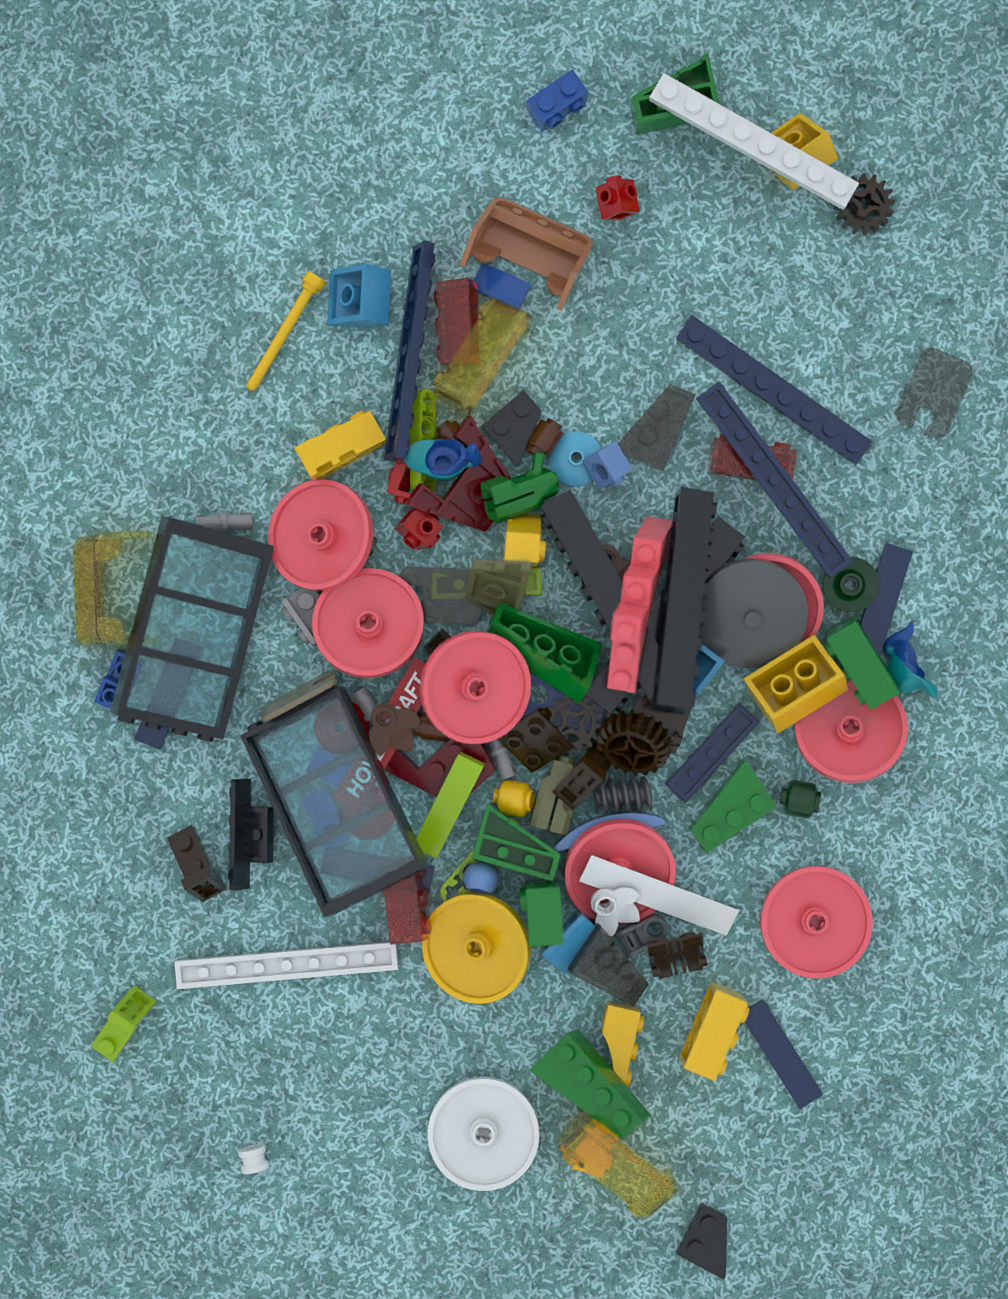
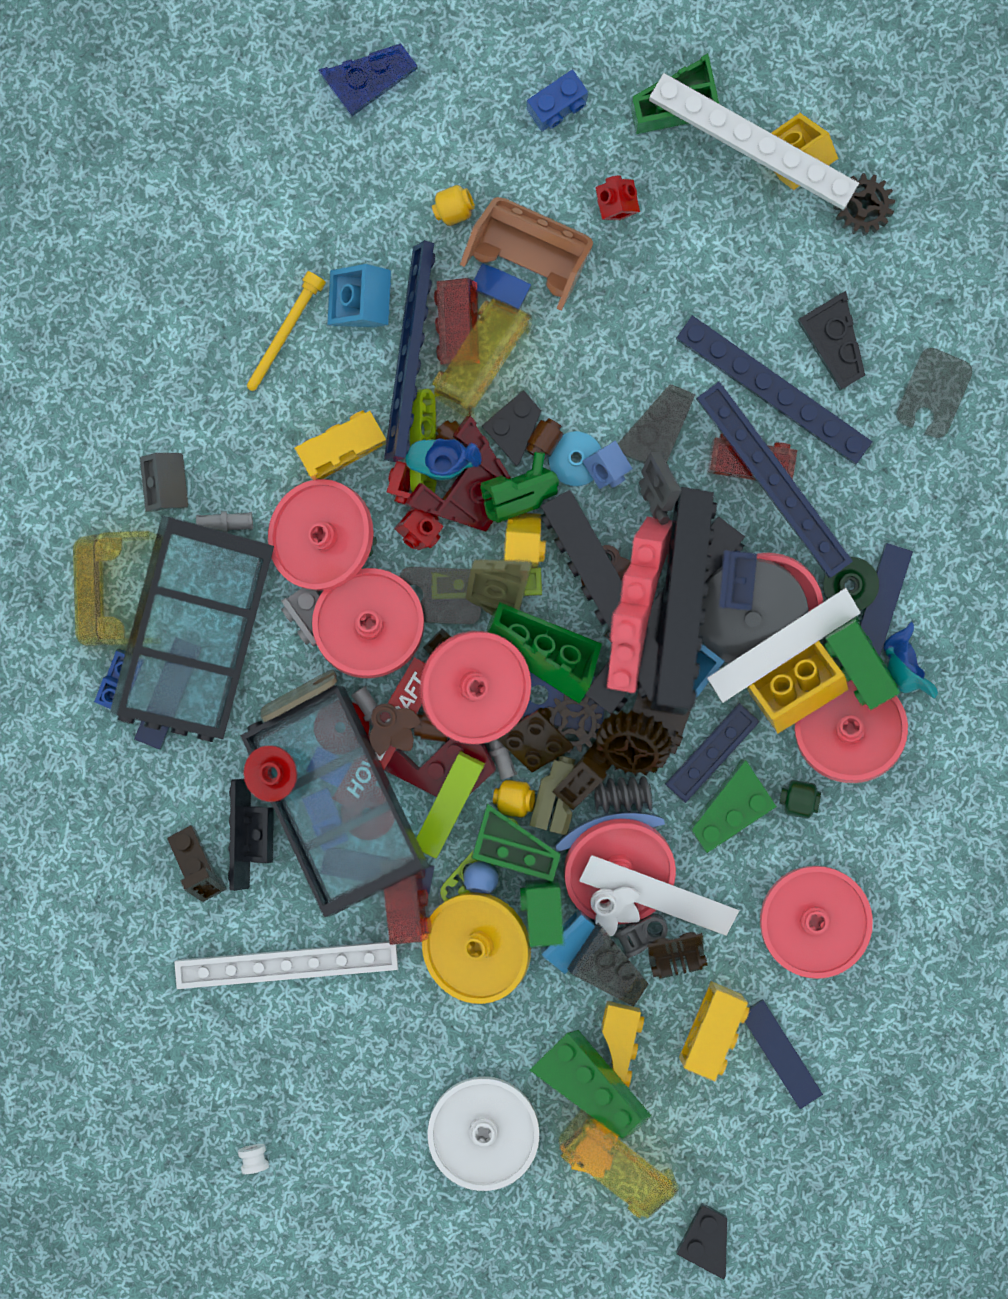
(123, 1023): lime bracket -> none
(163, 481): none -> dark grey panel
(259, 777): none -> red dish
(367, 78): none -> clear blue wing
(453, 205): none -> yellow head
(659, 487): none -> dark grey plate
(738, 580): none -> dark blue hinge
(784, 645): none -> white sticker
(834, 340): none -> black wing

